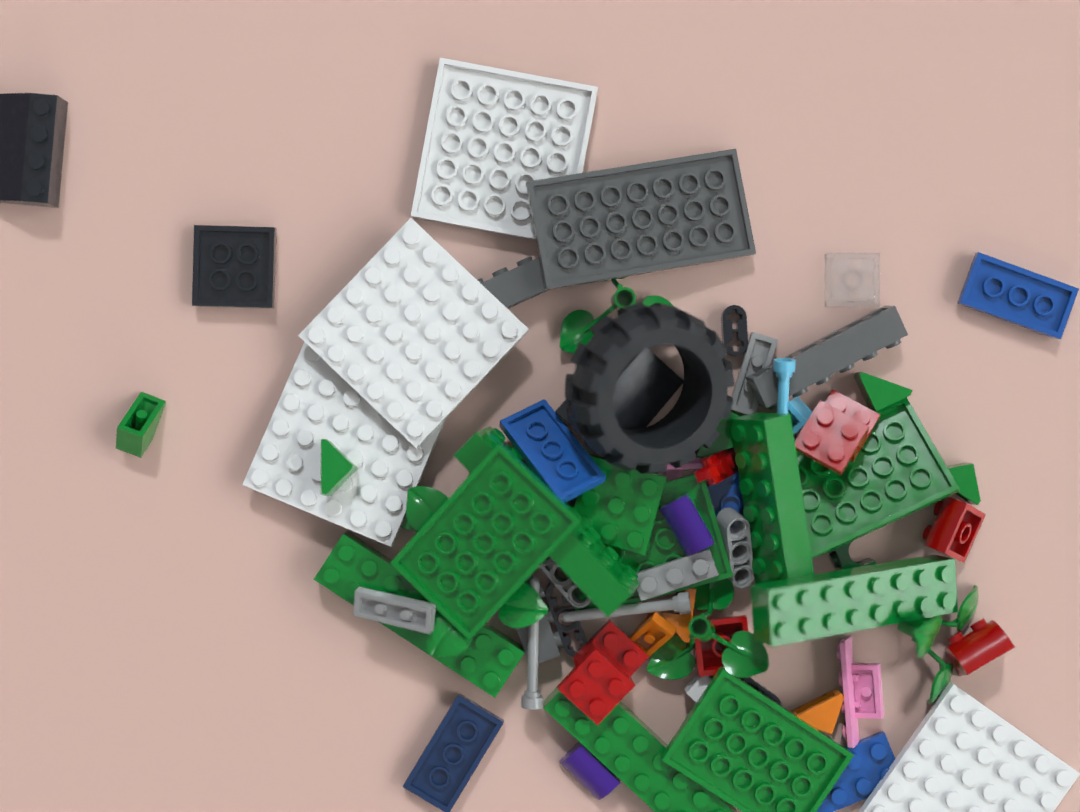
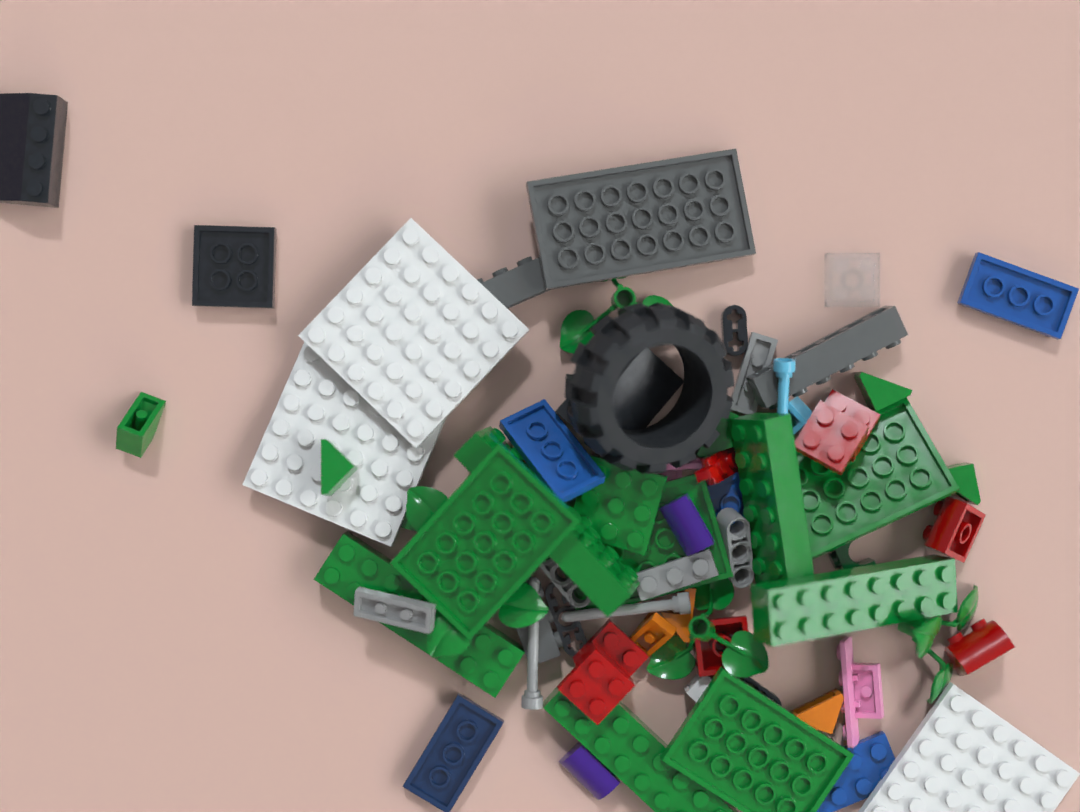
(492, 136): white plate -> none

